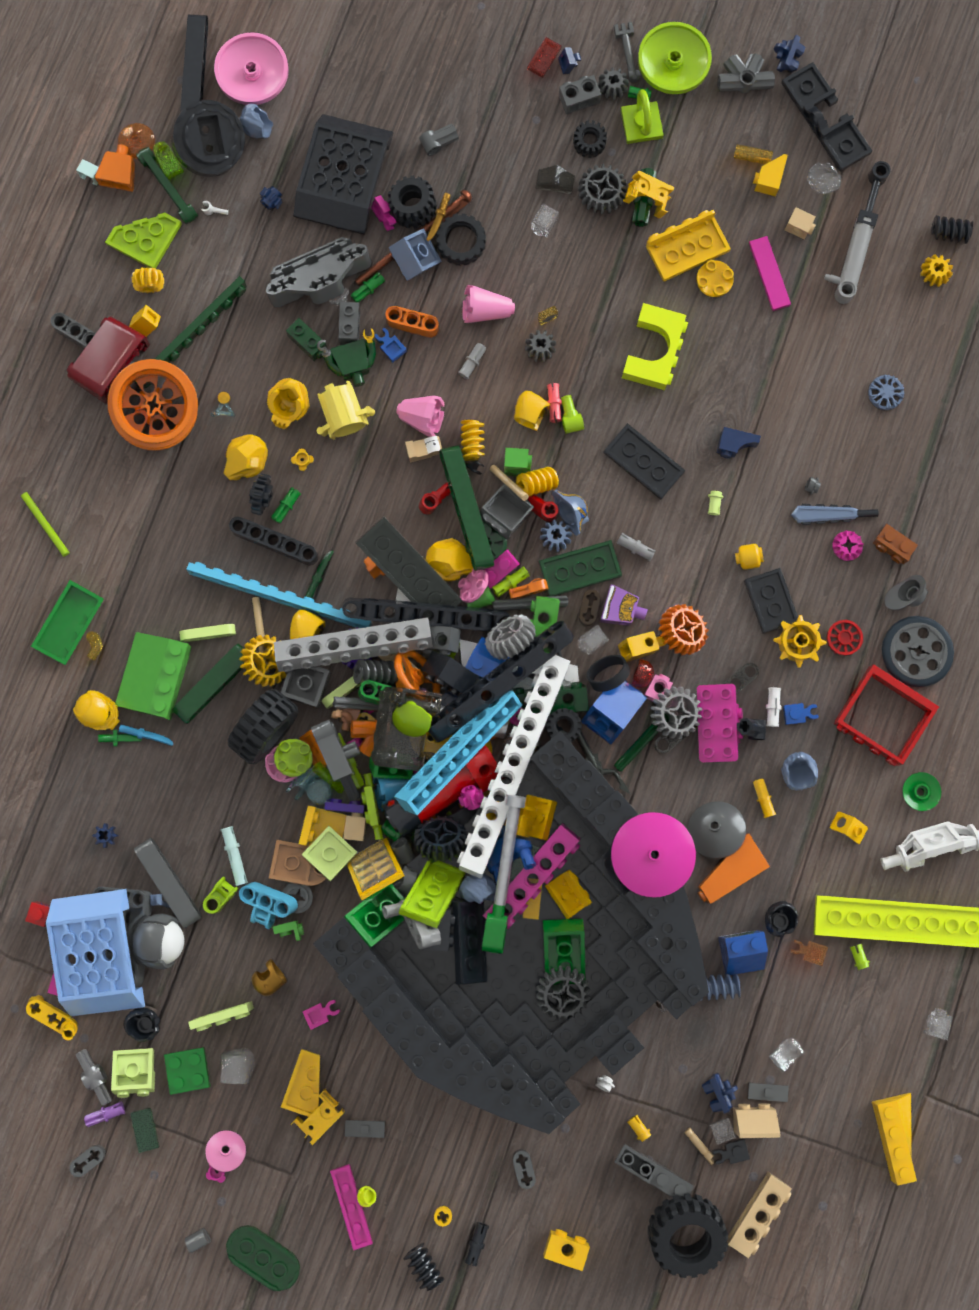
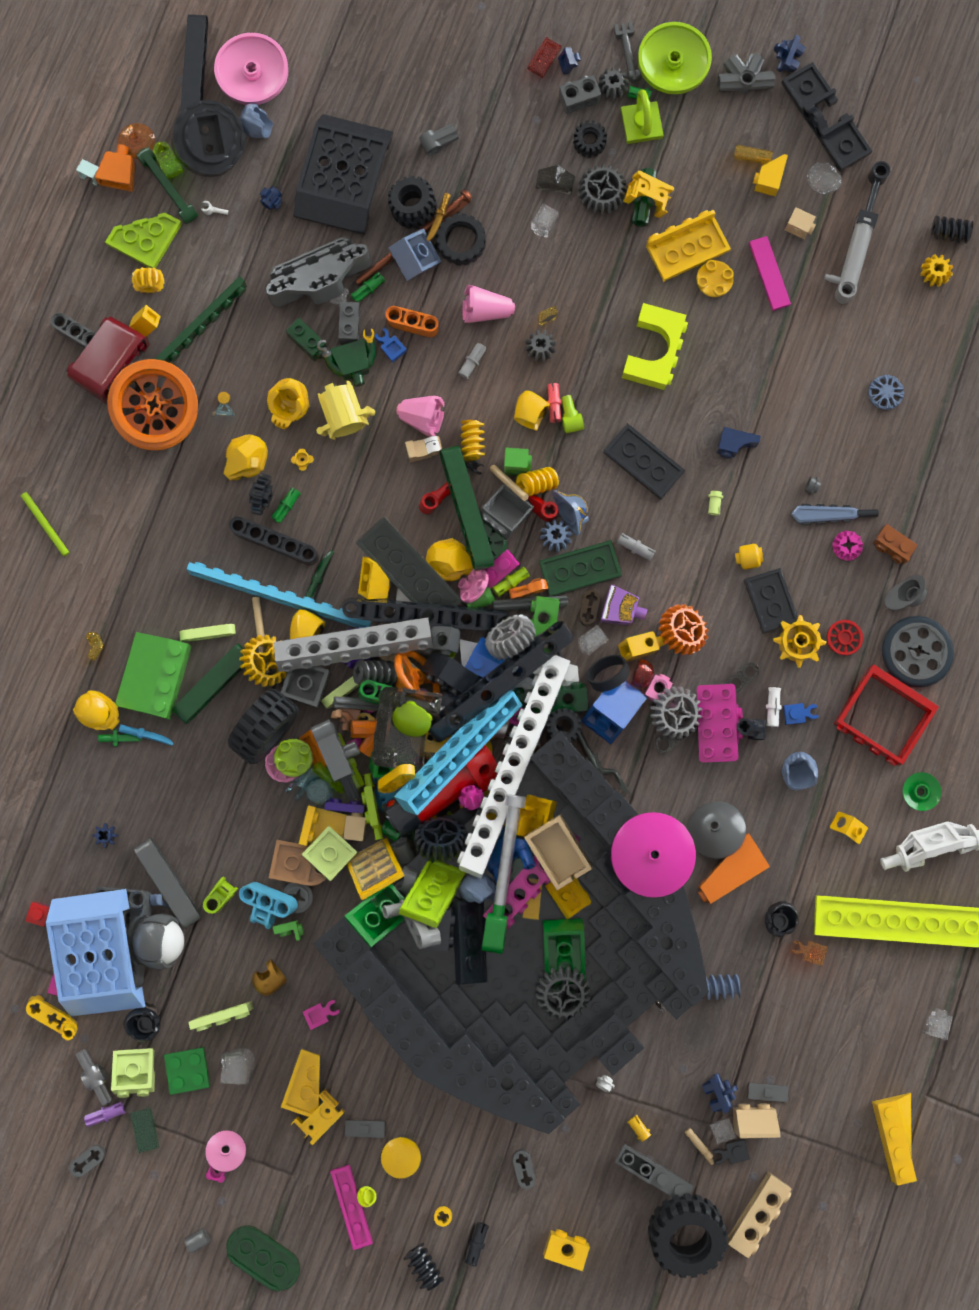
(67, 622): green slope -> none
(234, 855): light aqua pin -> none
(373, 581): none -> yellow slope
(382, 212): dark pink plate -> none
(396, 778): none -> yellow beam
(400, 1157): none -> yellow dish
(558, 851): none -> tan piece
(637, 746): dark green axle -> none
(743, 952): blue slope -> none
(764, 798): yellow axle -> none
(786, 1053): clear bracket -> none
(860, 958): lime pin -> none

